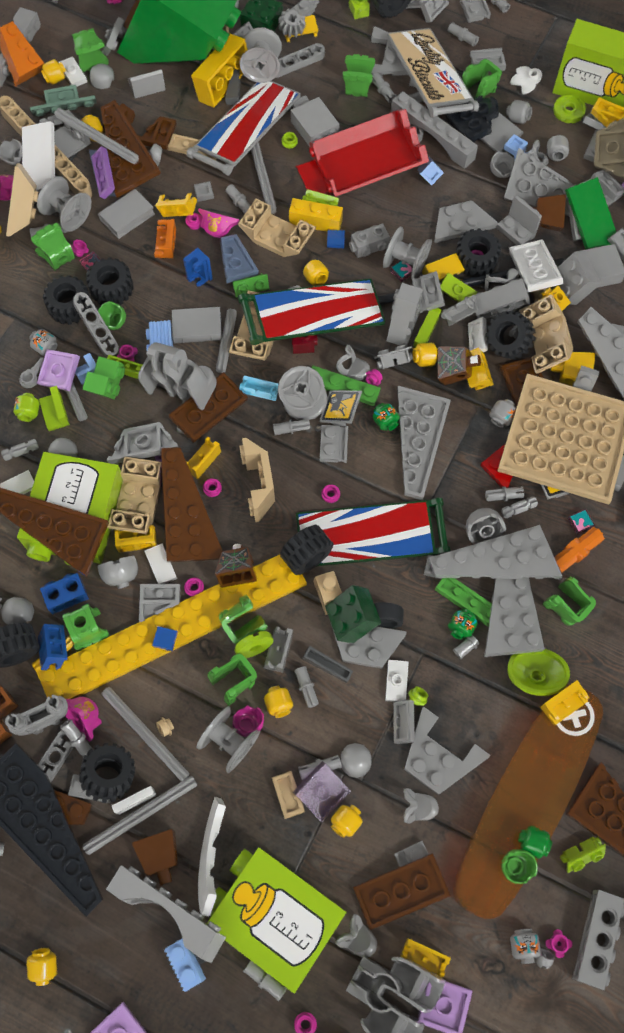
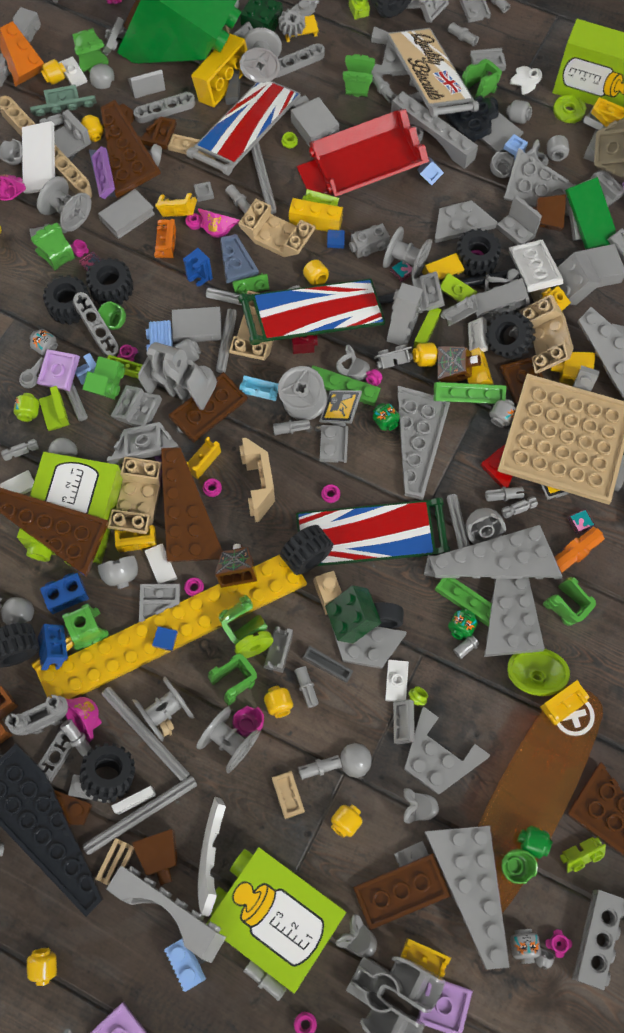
(22, 201): tan wedge -> none
(96, 136): light grey axle -> none
(106, 880): none -> tan tile
(136, 406): none -> light grey slope
(163, 708): none -> light grey piece
(165, 109): none -> light grey beam
(191, 348): none -> light grey head
(222, 295): none -> light grey axle
(321, 791): clear purple plate -> none
(457, 520): none -> light grey axle
(468, 393): none -> bright green plate
(471, 875): none -> light grey wing

